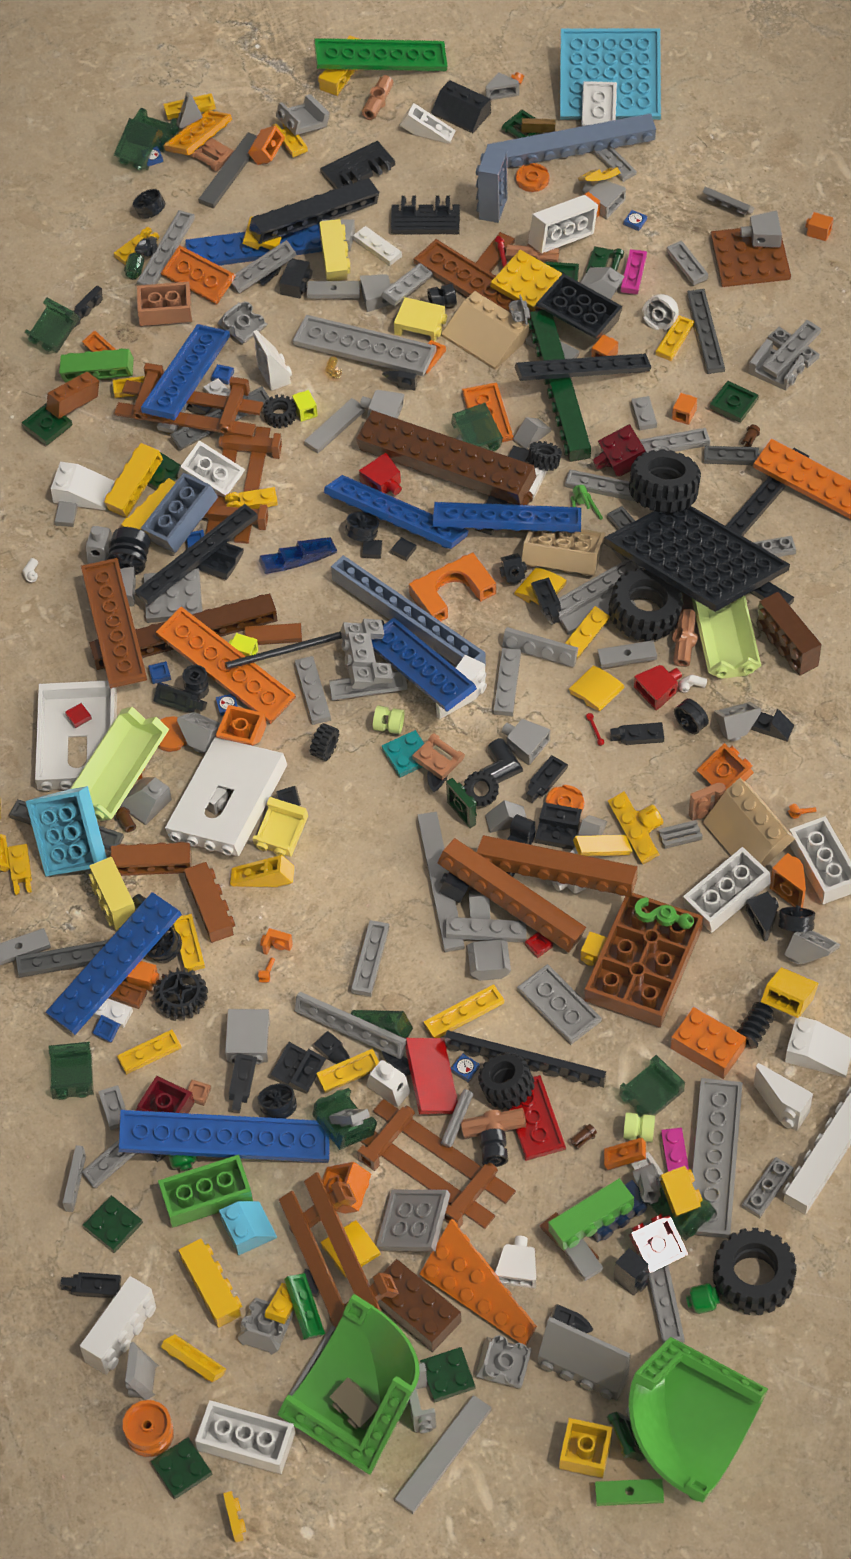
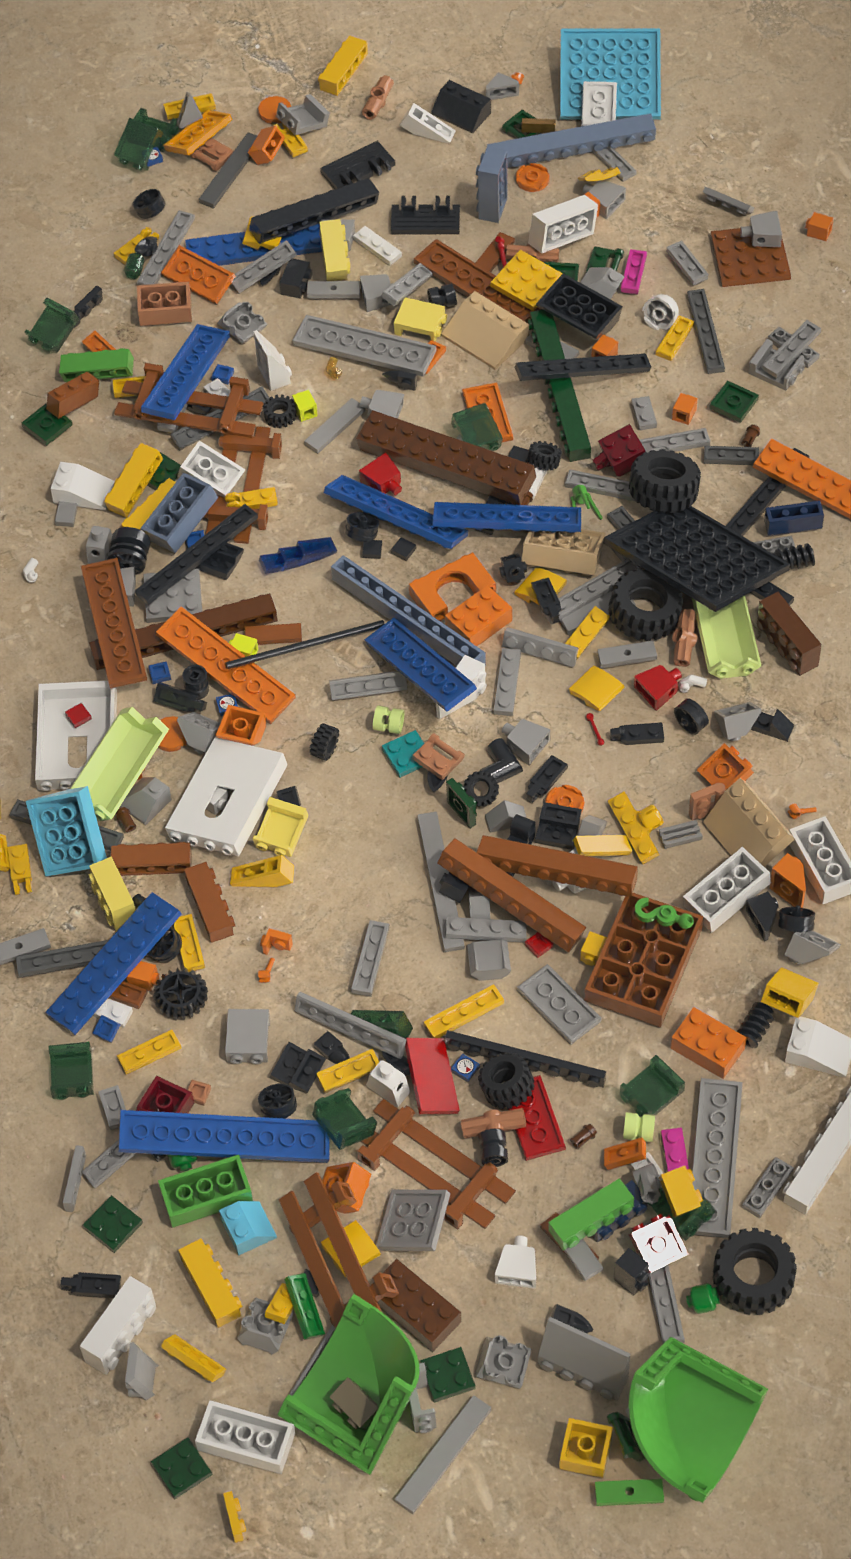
(148, 1428): orange wheel -> none
(241, 1080): black hinge -> none
(269, 106): none -> orange tile
(312, 690): light grey plate -> none
(349, 1116): light grey plate -> none
(360, 654): light grey bracket -> none
(380, 54): green plate -> none
(457, 1118): light grey axle -> none
(471, 1281): orange wing -> none
(480, 616): none -> orange brick
(519, 310): light grey hinge -> none
(530, 431): light grey slope -> none
(635, 220): tile -> none
(785, 1099): white slope -> none
(794, 518): none -> dark blue brick
(797, 555): none -> black piece

